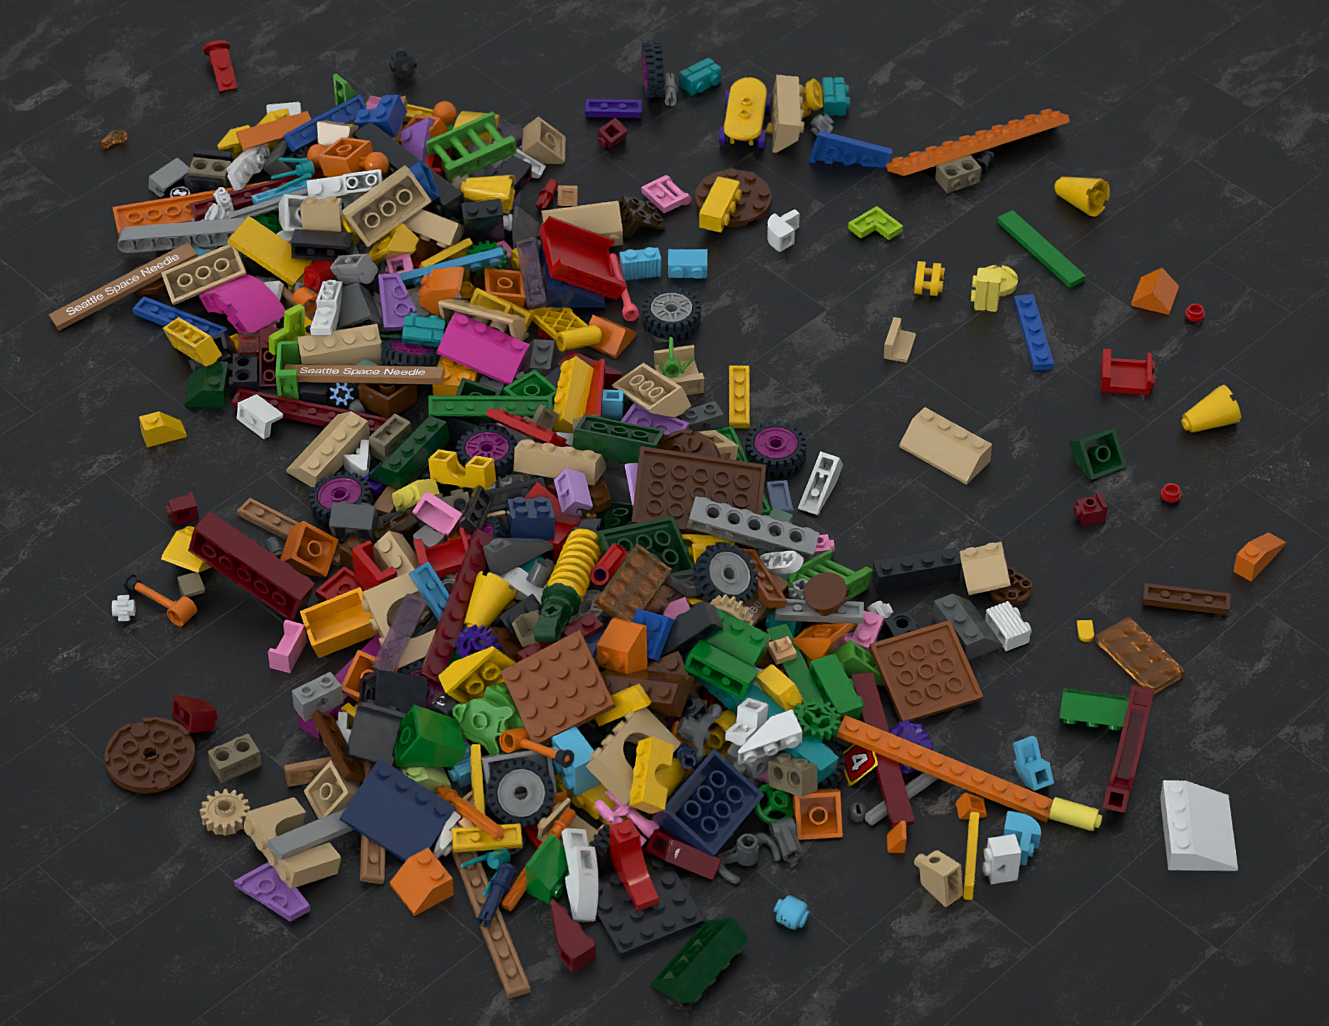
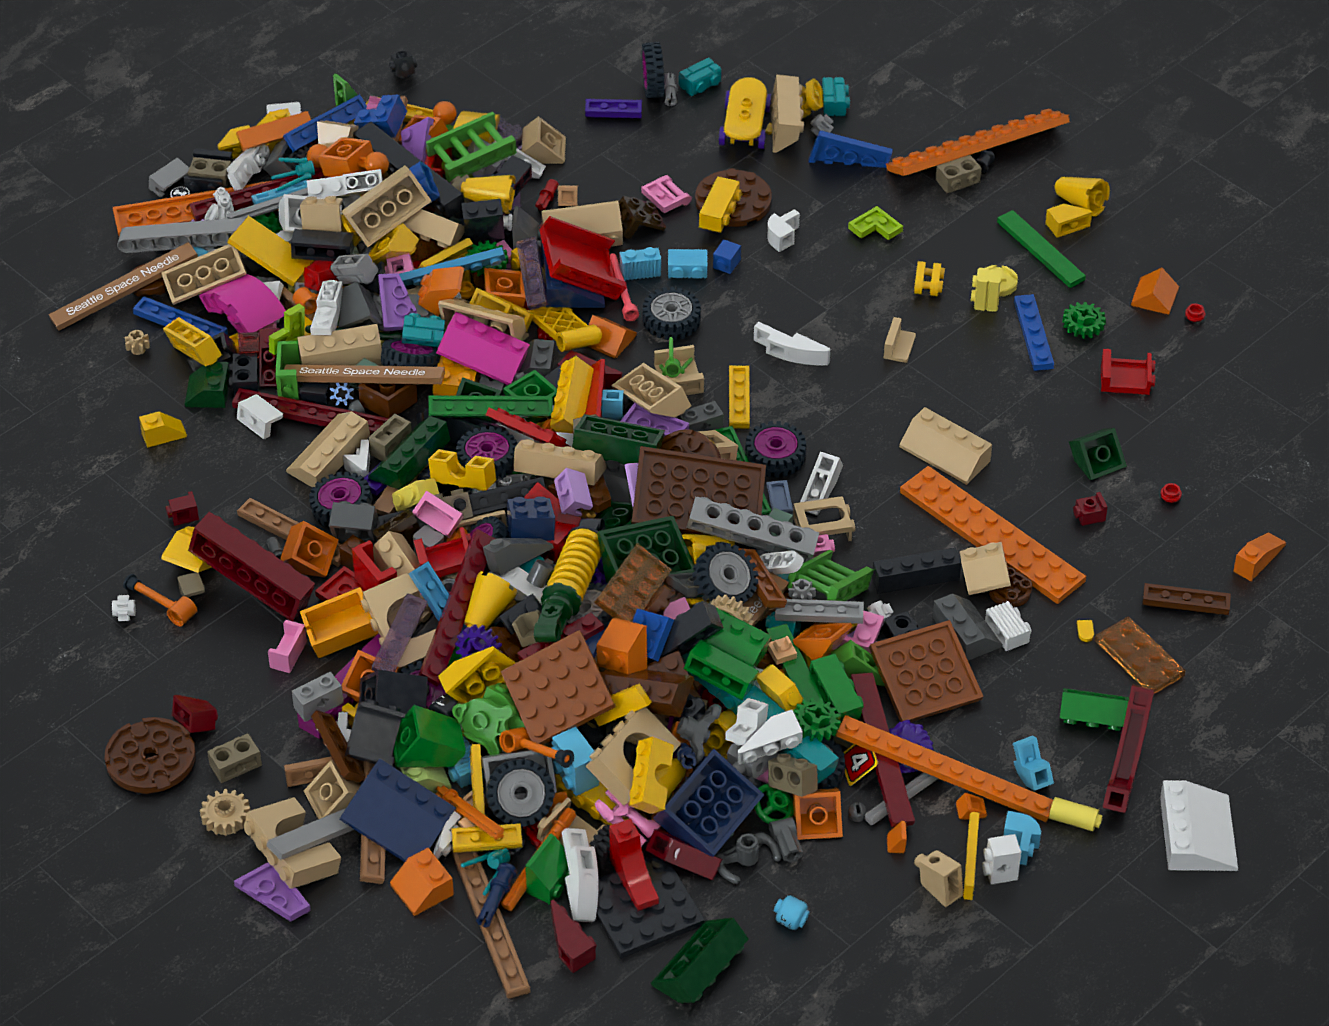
(113, 138): clear orange arm -> none
(137, 342): none -> tan gear
(221, 64): red piece -> none
(476, 509): black tile -> none
(543, 417): dark tan panel -> none
(609, 563): red piece -> none
(611, 129): dark red brick -> none
(727, 256): none -> blue brick
(792, 349): none -> white slope
(825, 593): reddish brown tile -> none
(844, 525): none -> tan panel
(983, 526): none -> orange plate
(1067, 219): none -> yellow slope
(1084, 320): none -> green gear
(1212, 411): yellow cone -> none

